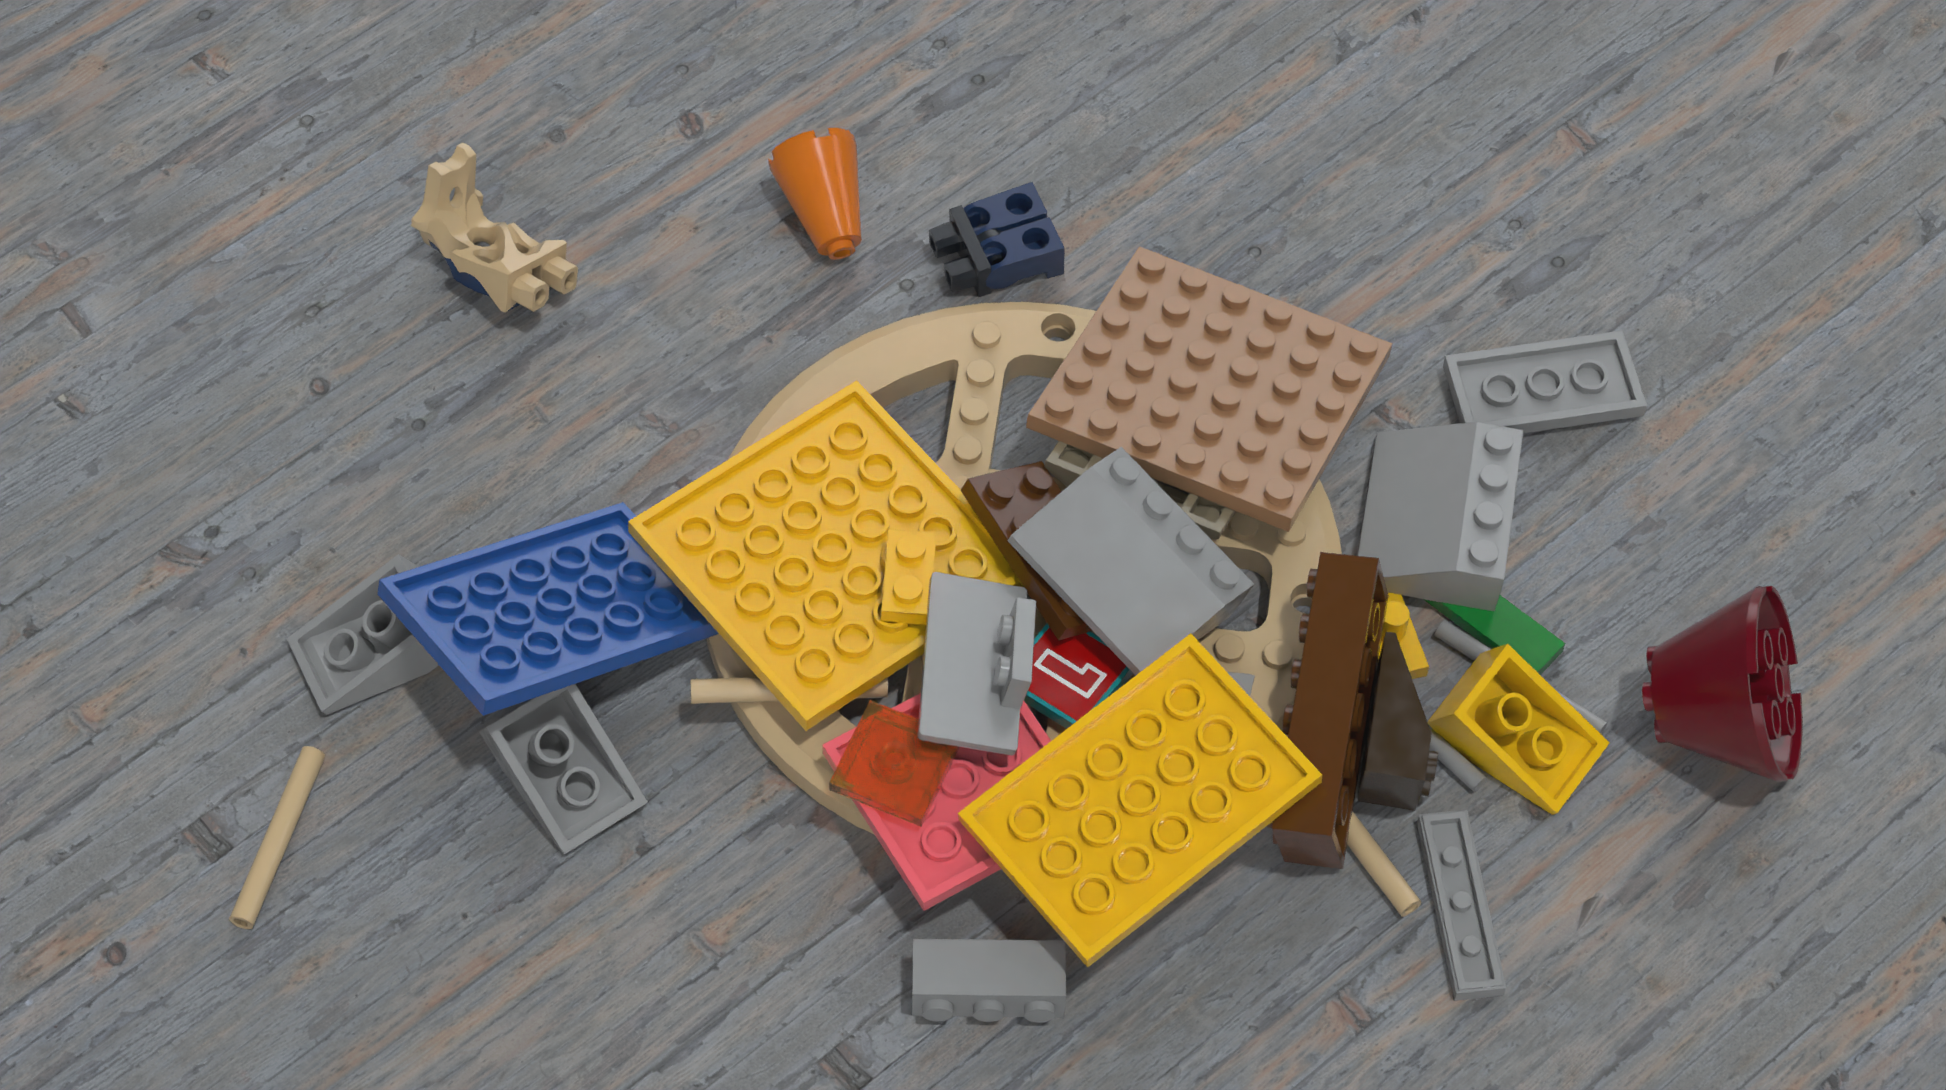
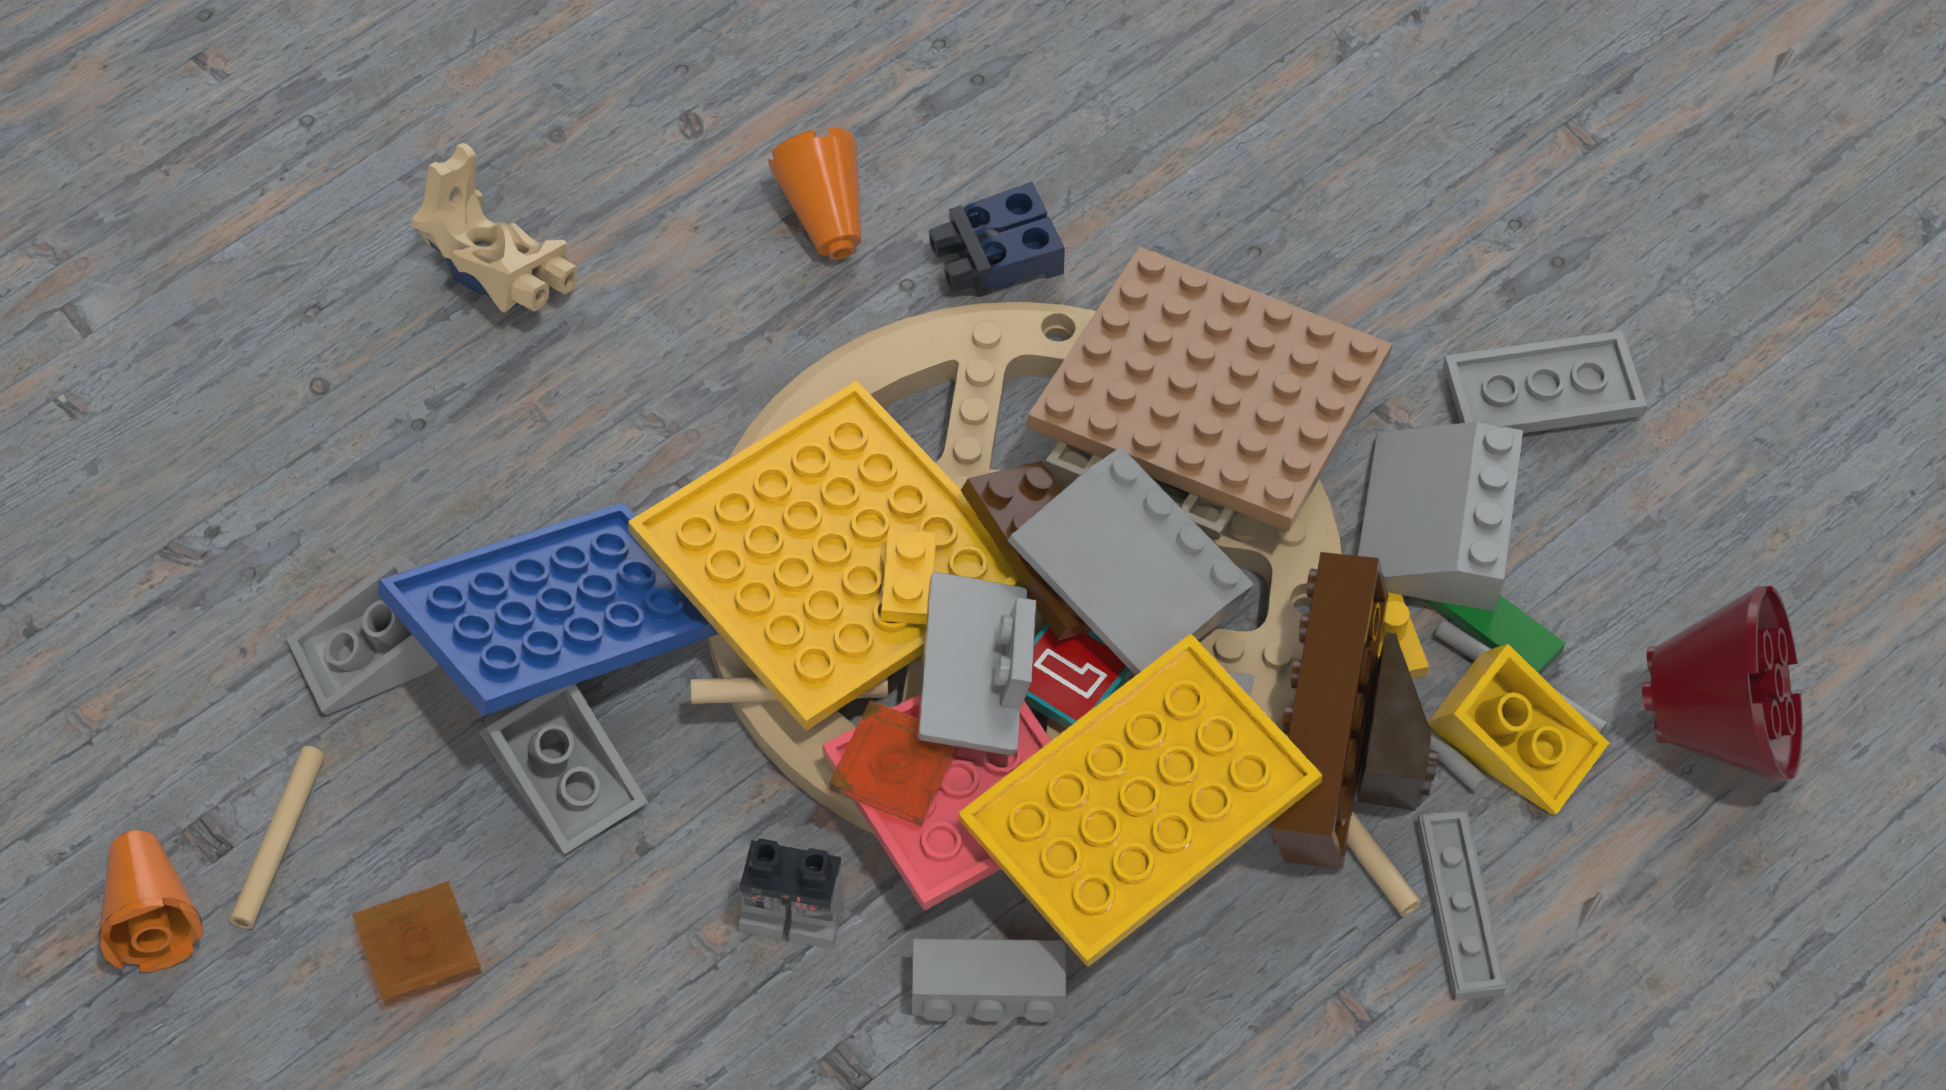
(145, 906): none -> orange cone
(416, 943): none -> clear orange plate
(793, 880): none -> hips

